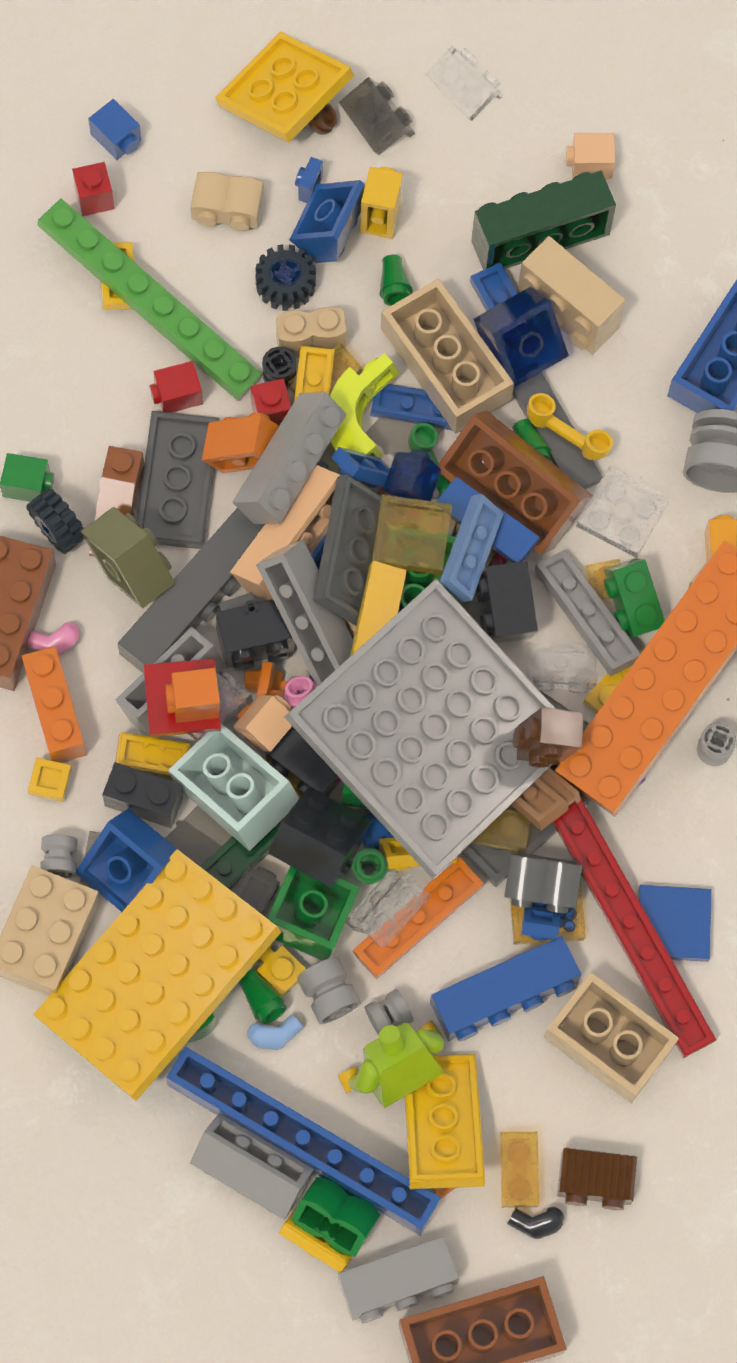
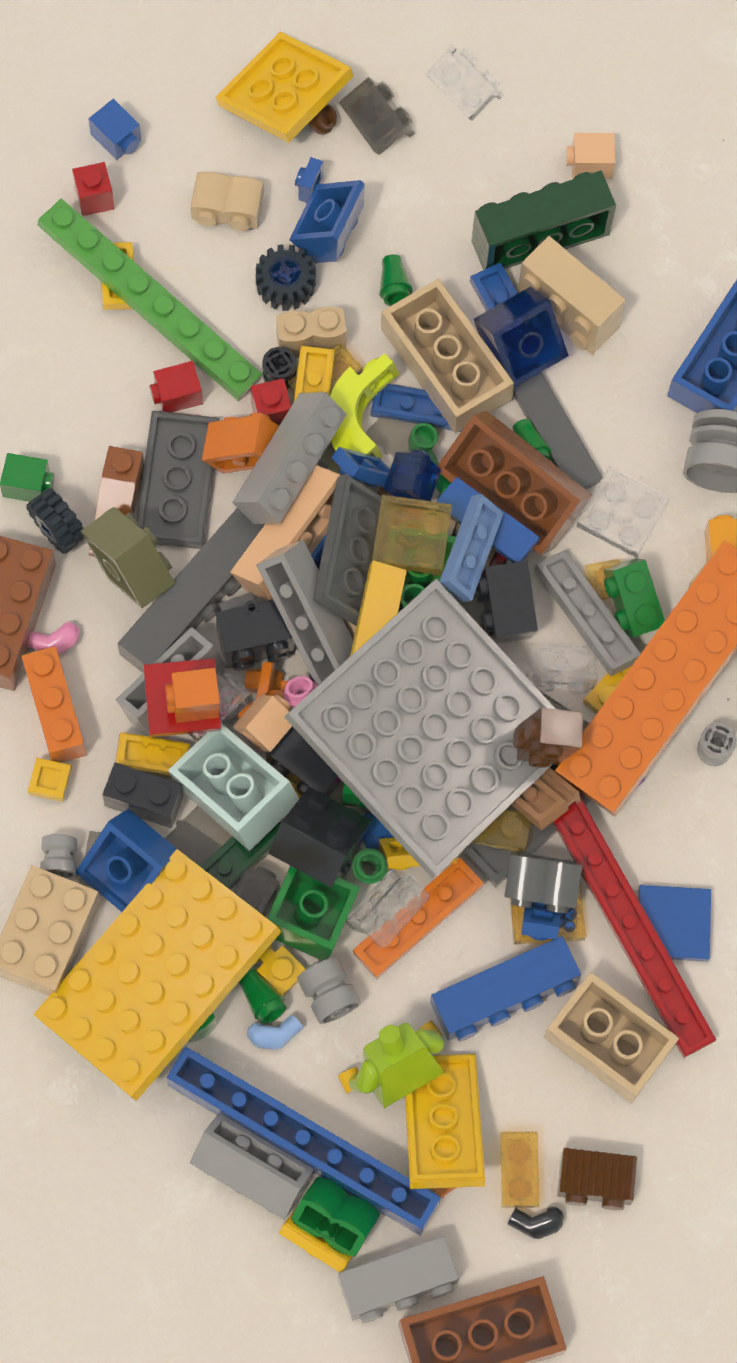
(381, 202): yellow brick -> none
(395, 1009): light grey wheel -> none
(540, 413): yellow bar -> none

